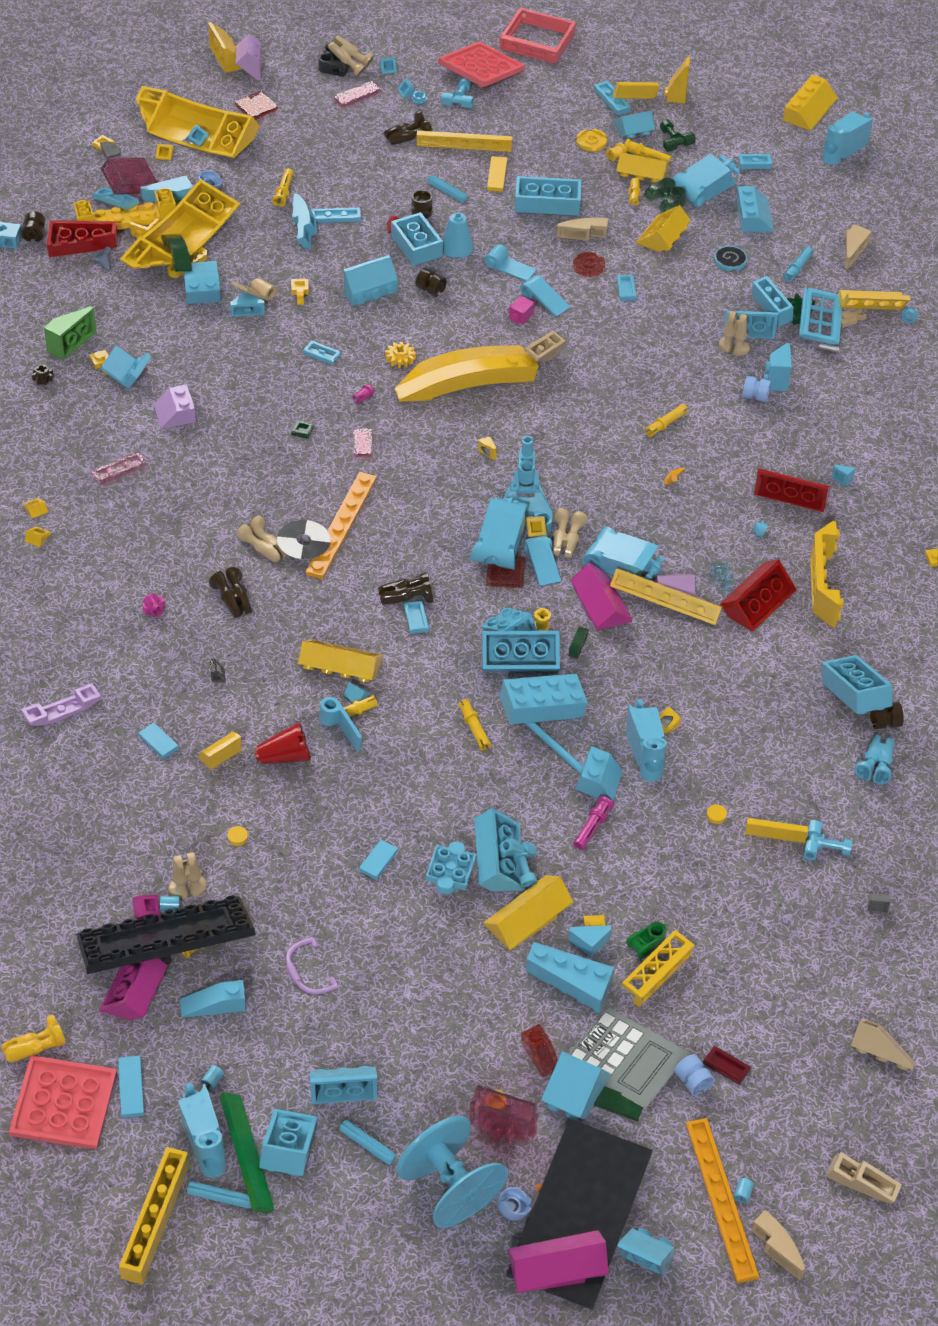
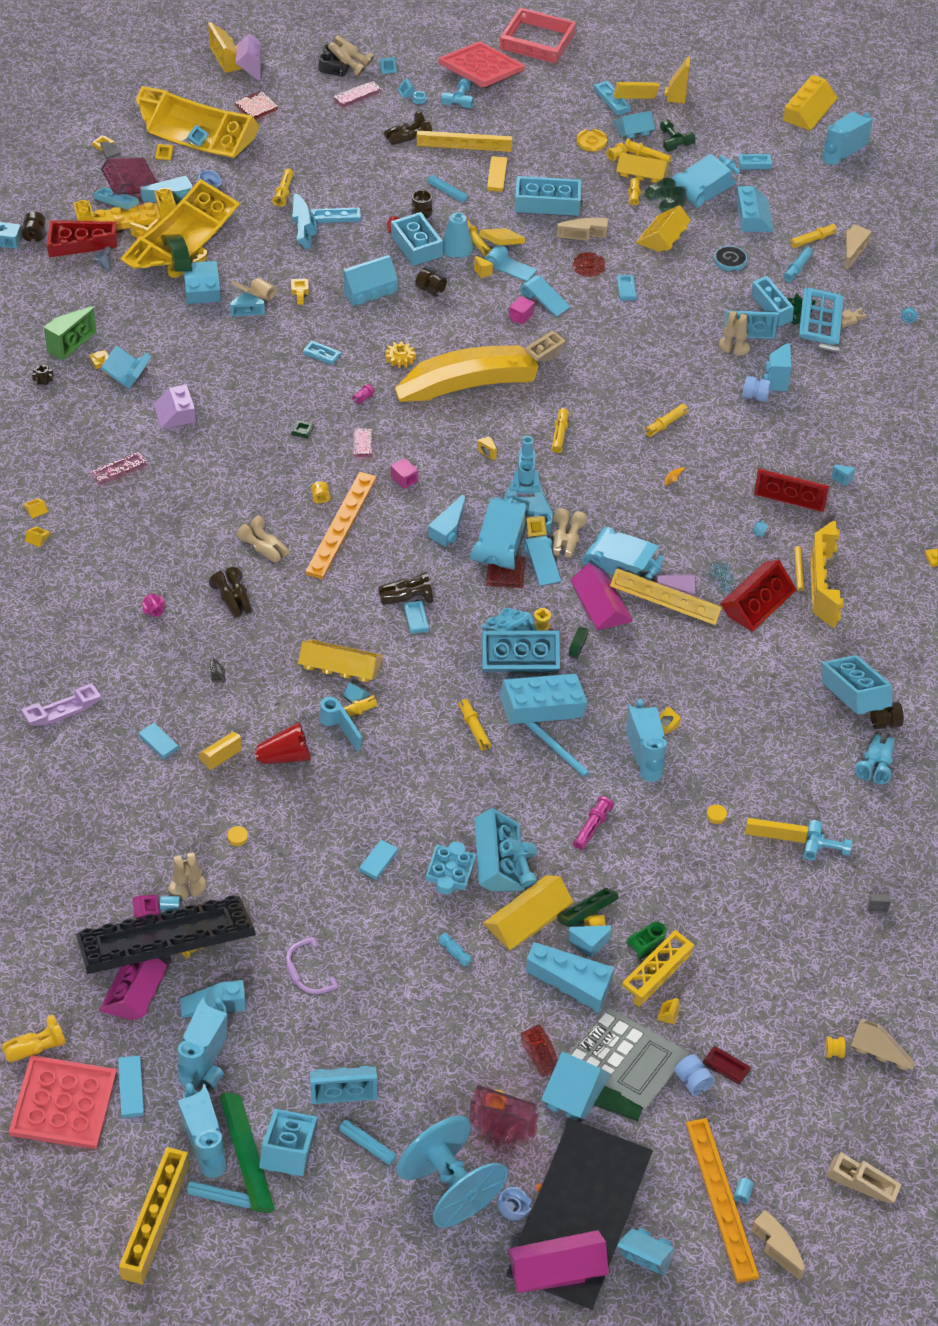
(202, 1041): none -> medium azure piece
(288, 539): sticker -> none
(320, 492): none -> yellow wheel
(404, 473): none -> dark pink brick
(446, 525): none -> medium azure slope
(455, 949): none -> medium azure axle
(477, 240): none -> yellow pin
(483, 267): none -> yellow slope
(502, 236): none -> yellow tile
(560, 427): none -> yellow pin
(587, 907): none -> dark green tile
(599, 774): medium azure slope -> none
(669, 1011): none -> yellow slope
(799, 568): none -> yellow piece
(819, 233): none -> yellow pin
(835, 1047): none -> yellow wheel
(872, 300): yellow fence -> none

